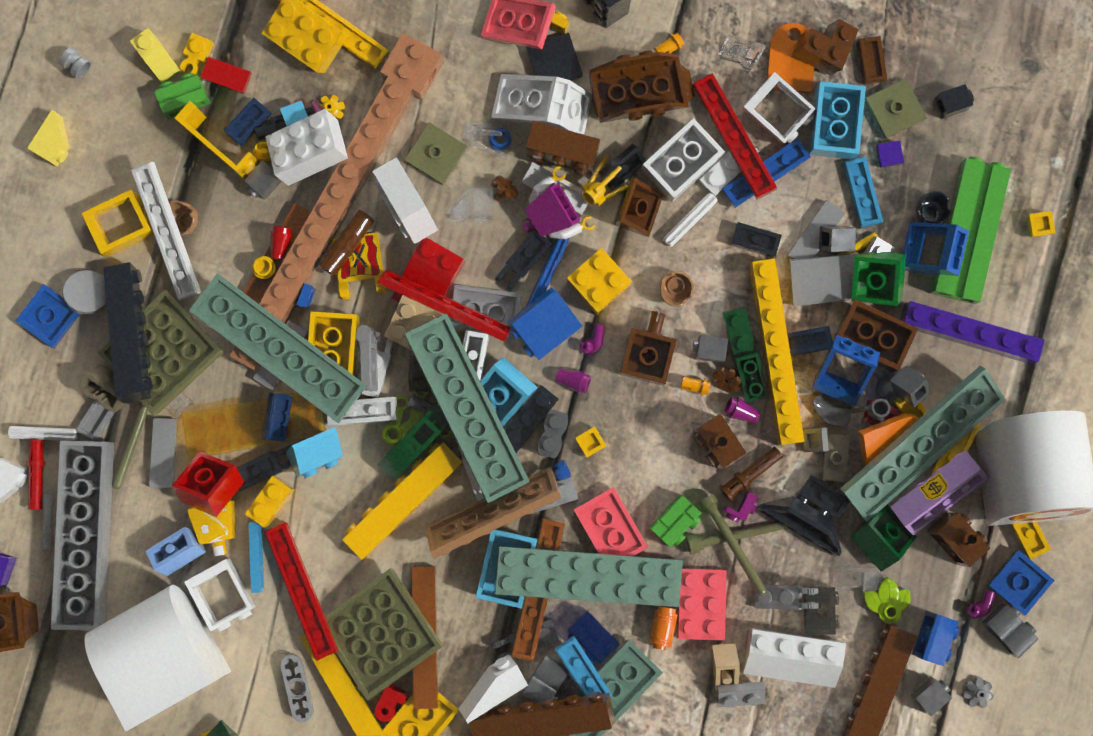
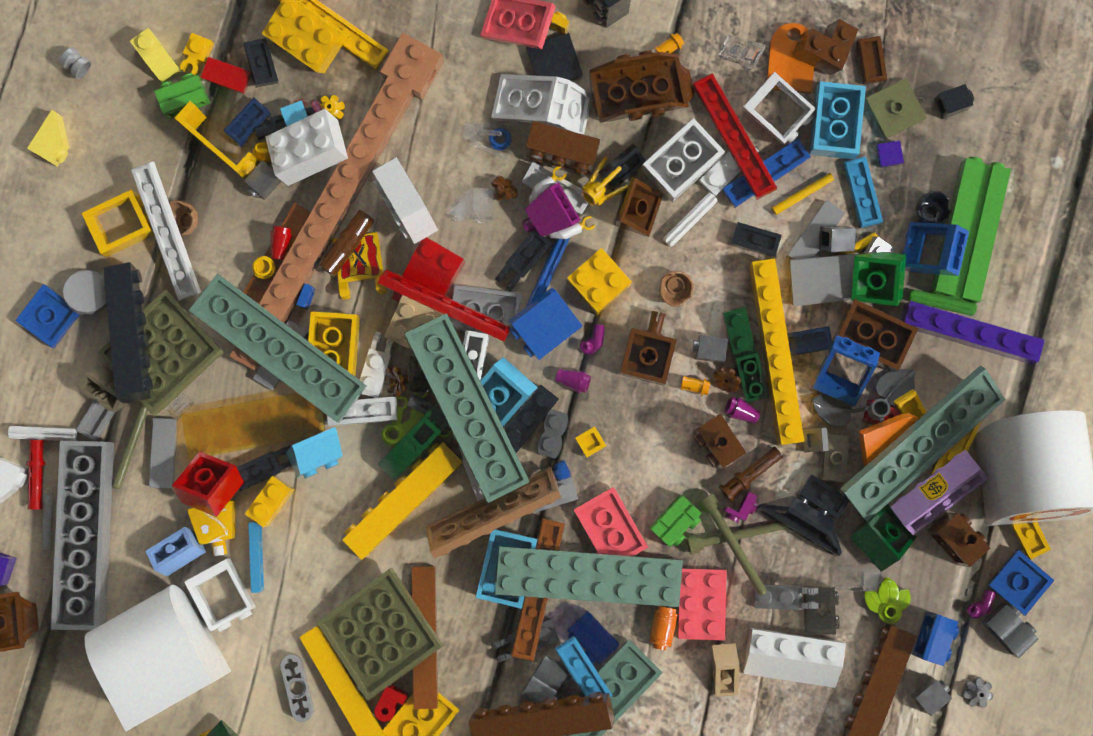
(260, 62): none -> black plate
(277, 417): dark blue plate -> none
(301, 591): red tile -> none
(368, 357): light grey hinge -> none
(396, 381): none -> reddish brown plant
(435, 153): olive plate -> none
(496, 685): white slope -> none
(741, 694): light grey plate -> none
(803, 193): none -> yellow bar
(910, 386): dark grey brick -> none
(943, 302): none -> bright green axle
(1041, 224): yellow plate -> none

